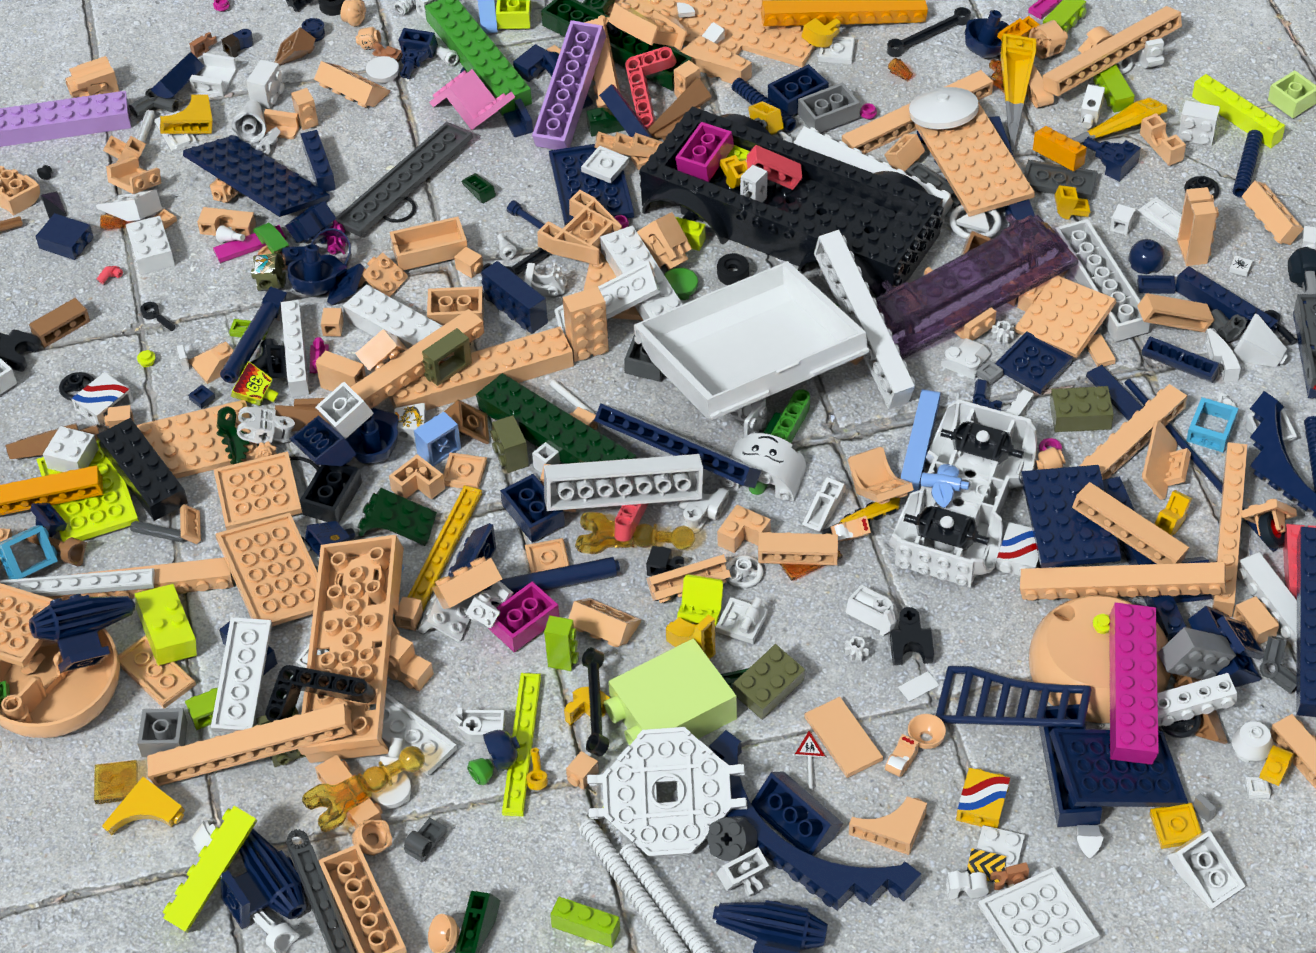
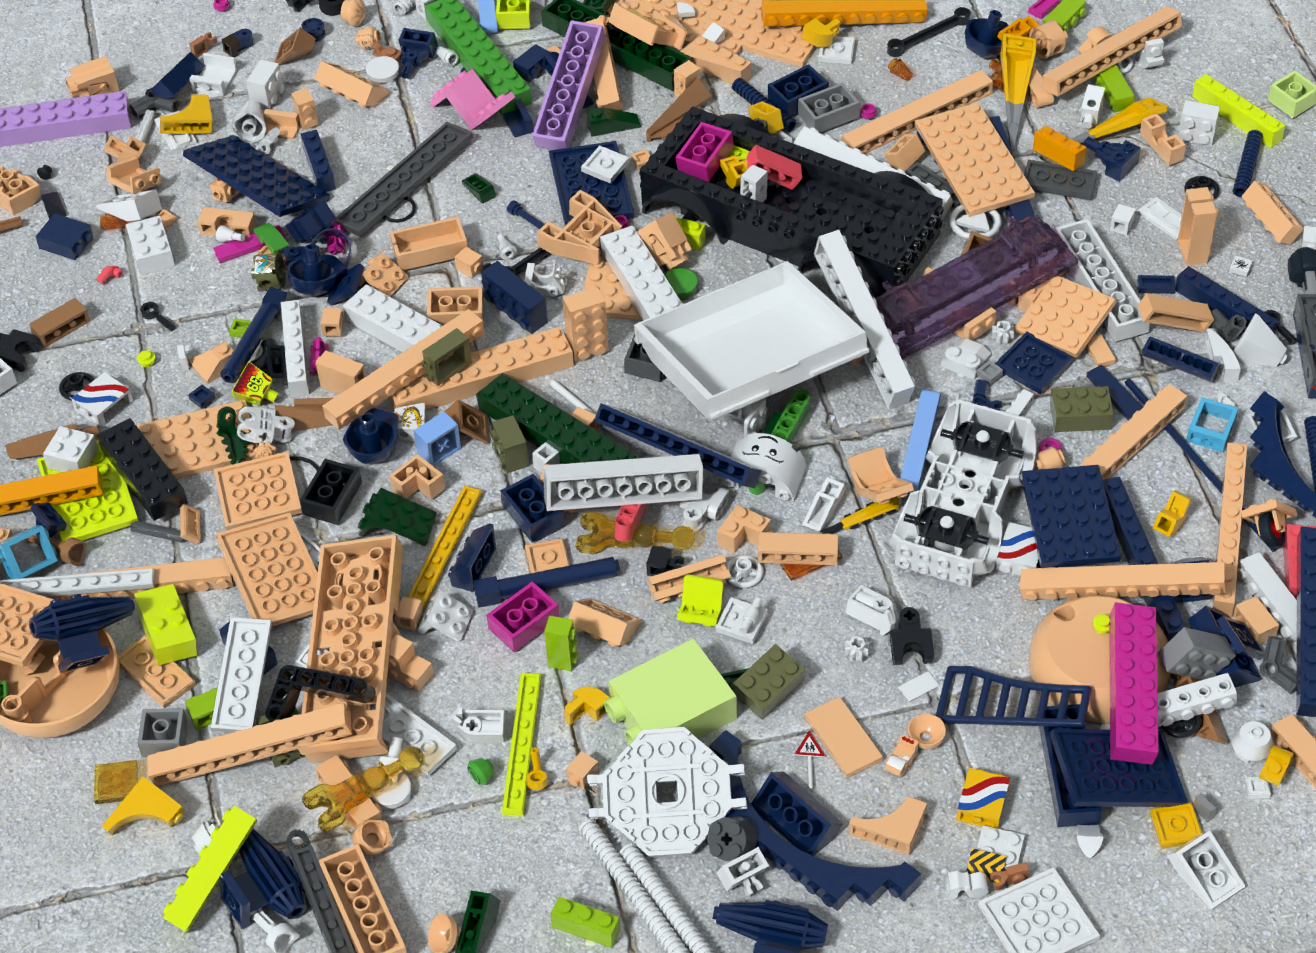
(117, 415): light nougat brick -> none
(323, 444): dark blue slope -> none
(325, 534): dark blue torso -> none
(344, 410): white brick -> none
(380, 350): light nougat brick -> none
(421, 843): dark grey plate -> none
(464, 470): light nougat tile -> none
(466, 582): light nougat brick -> none
(481, 606): white tile -> none
(502, 748): dark blue cylinder -> none
(596, 743): black piece -> none
(623, 112): dark blue tile -> none
(623, 291): white plate -> none
(633, 146): light nougat slope -> none
(642, 69): coral beam -> none
(703, 633): yellow arch -> none
(732, 261): black tyre -> none
(852, 529): light nougat leg -> none
(943, 108): white dish -> none
(944, 483): light blue plant -> none
(1069, 203): yellow brick -> none
(1129, 526): light nougat brick -> none
(1146, 256): dark blue cylinder -> none
(1163, 463): light nougat bracket -> none

